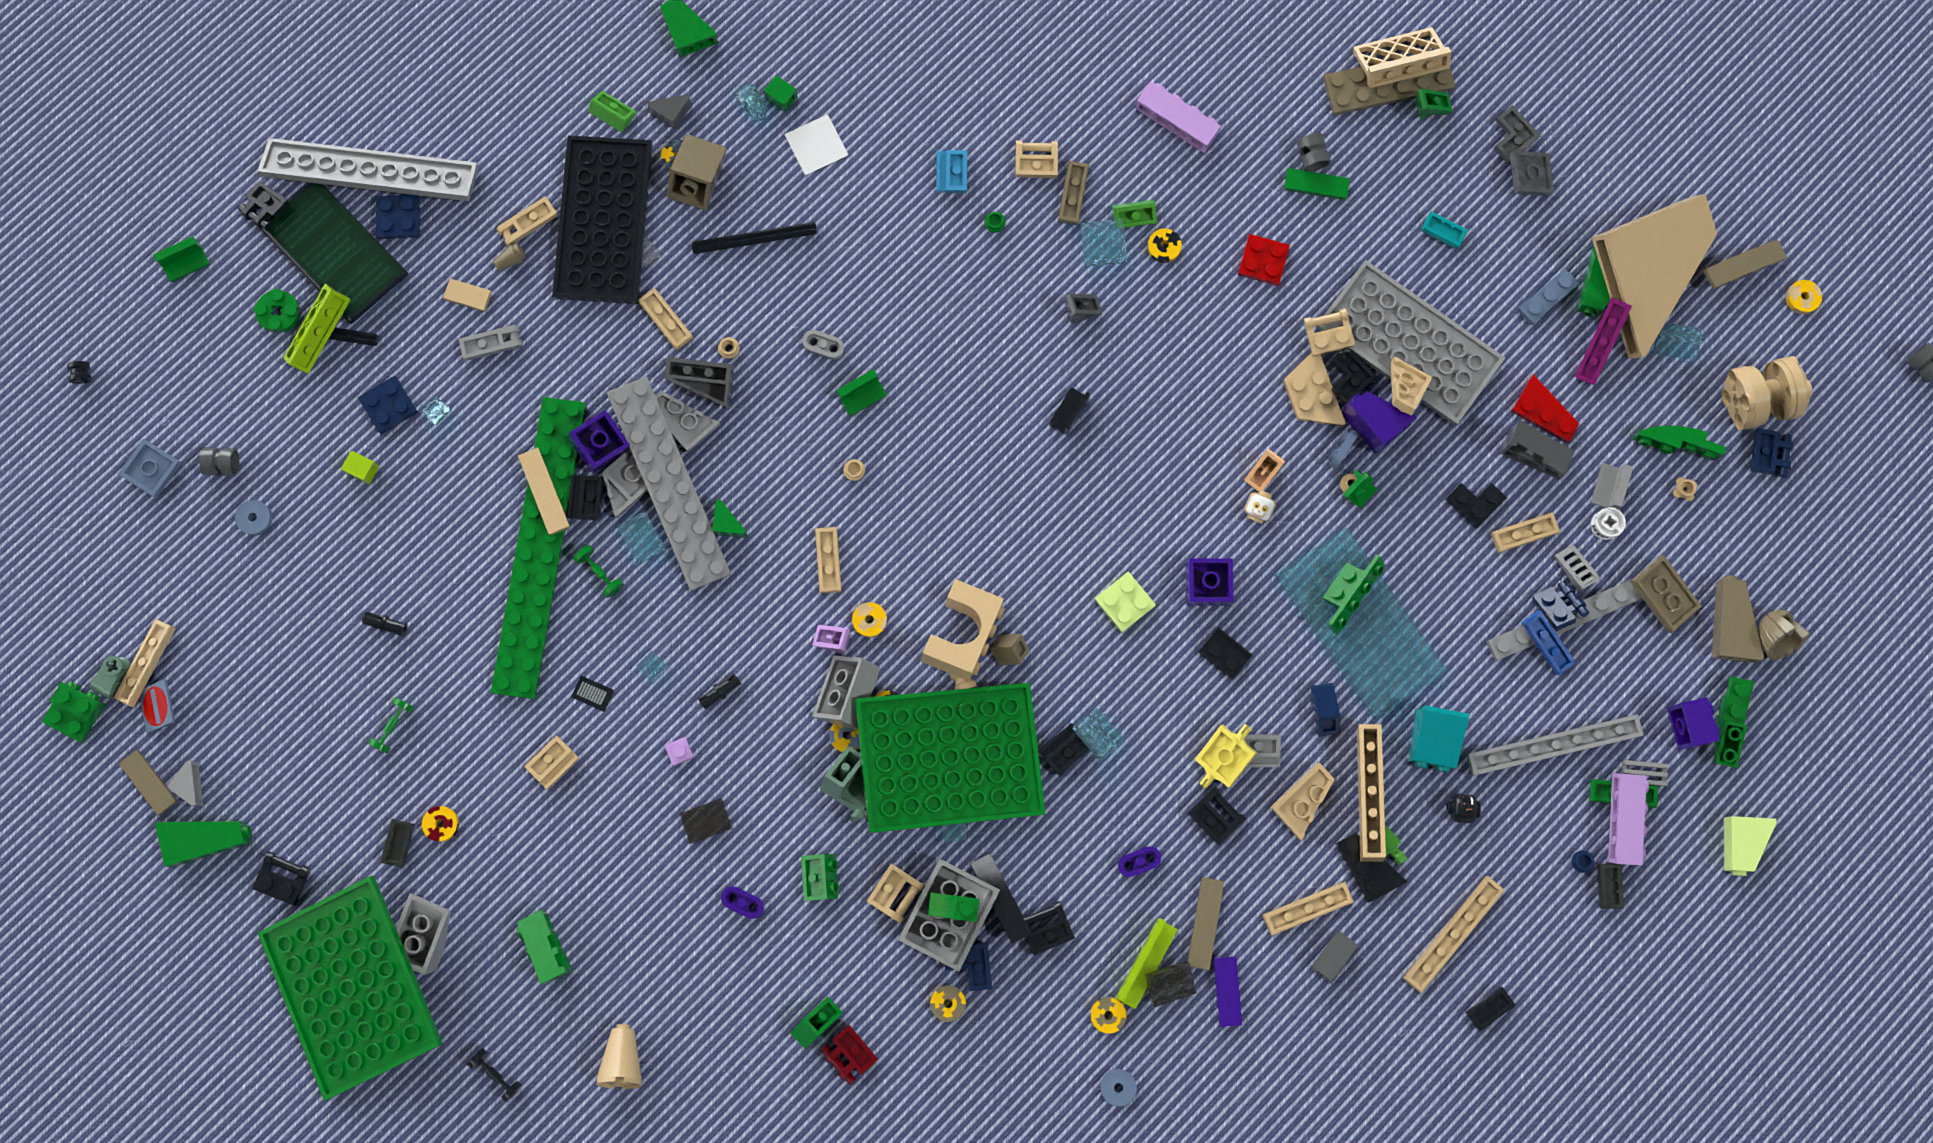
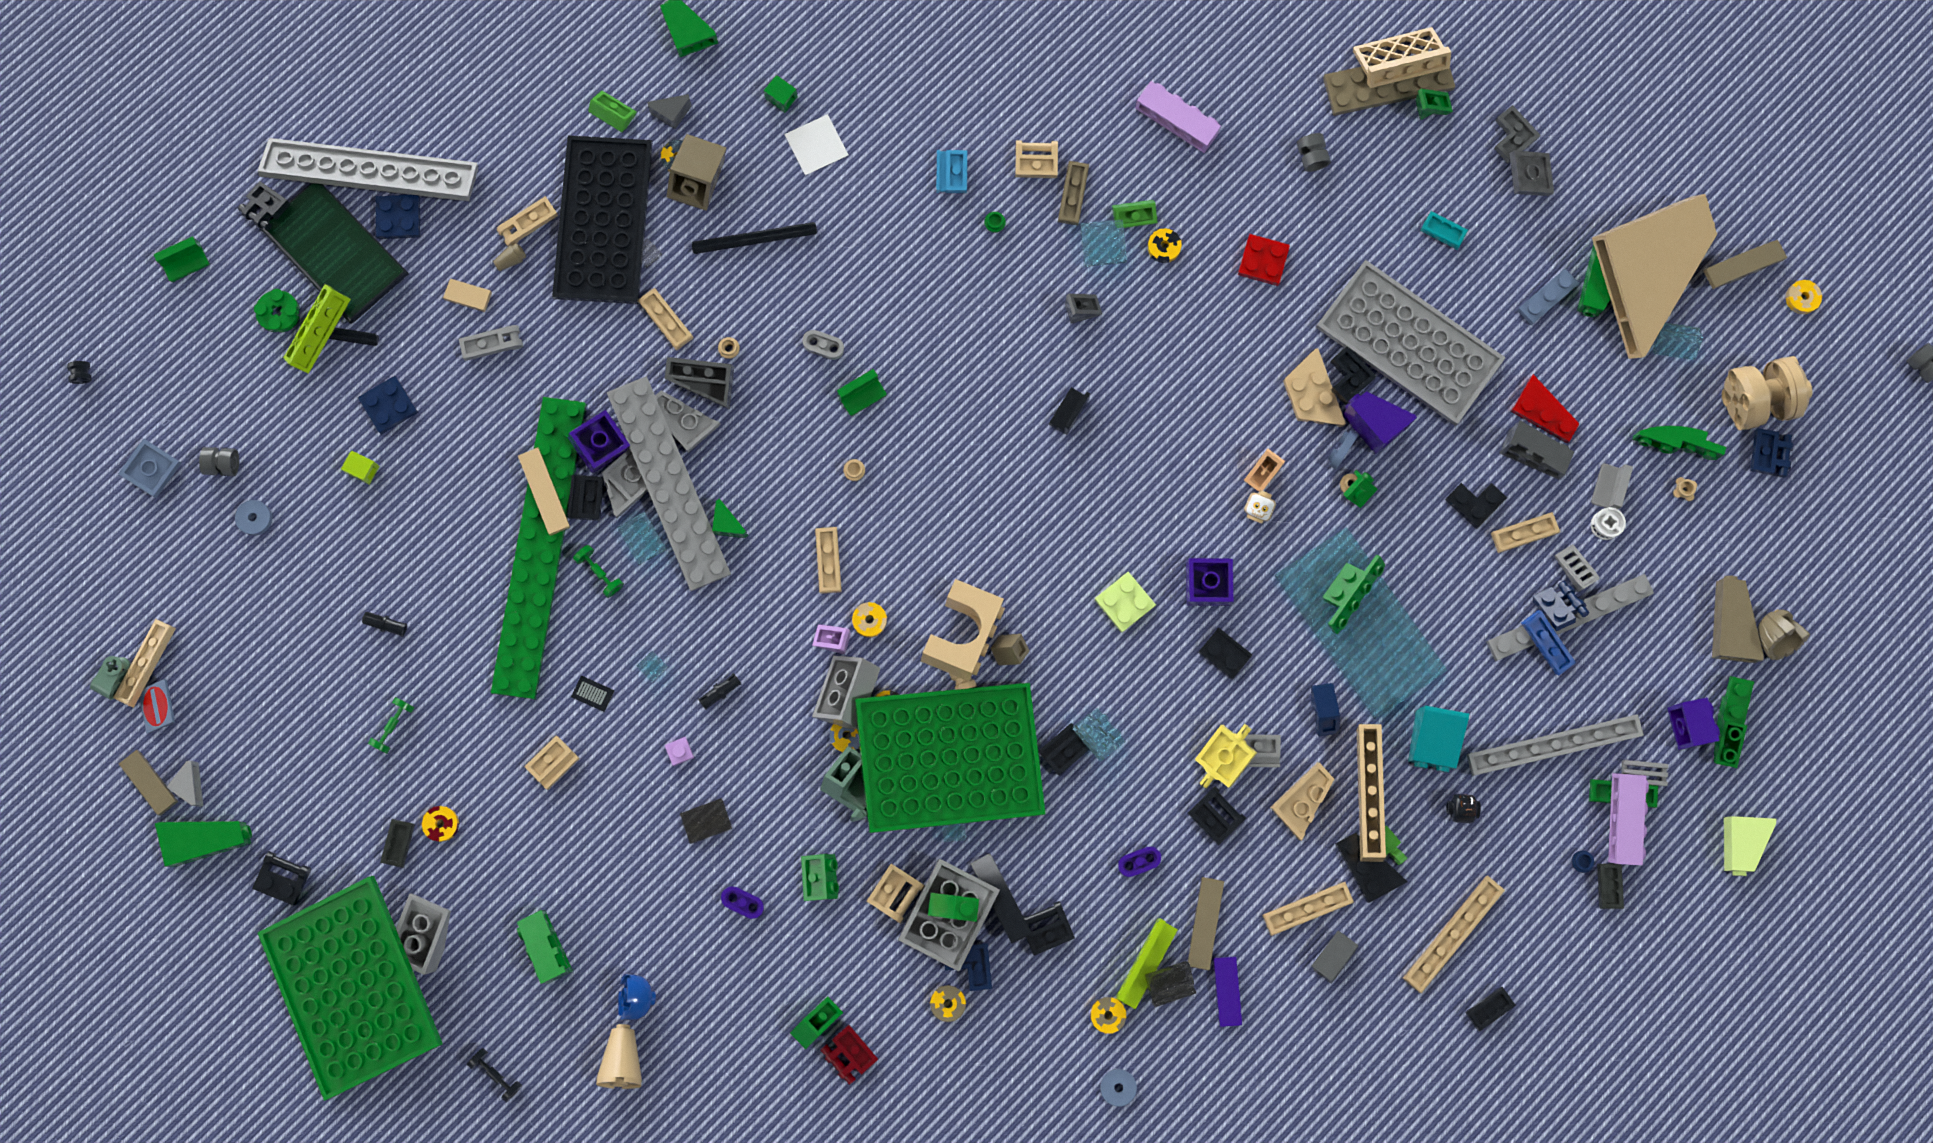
(73, 711): green plate -> none
(435, 410): clear light blue tile -> none
(635, 997): none -> blue cylinder
(752, 103): clear light blue rock -> none
(1316, 184): green tile -> none
(1331, 339): tan plate -> none
(1407, 385): tan wing -> none
(1603, 341): magenta plate -> none
(1665, 593): dark tan tile -> none

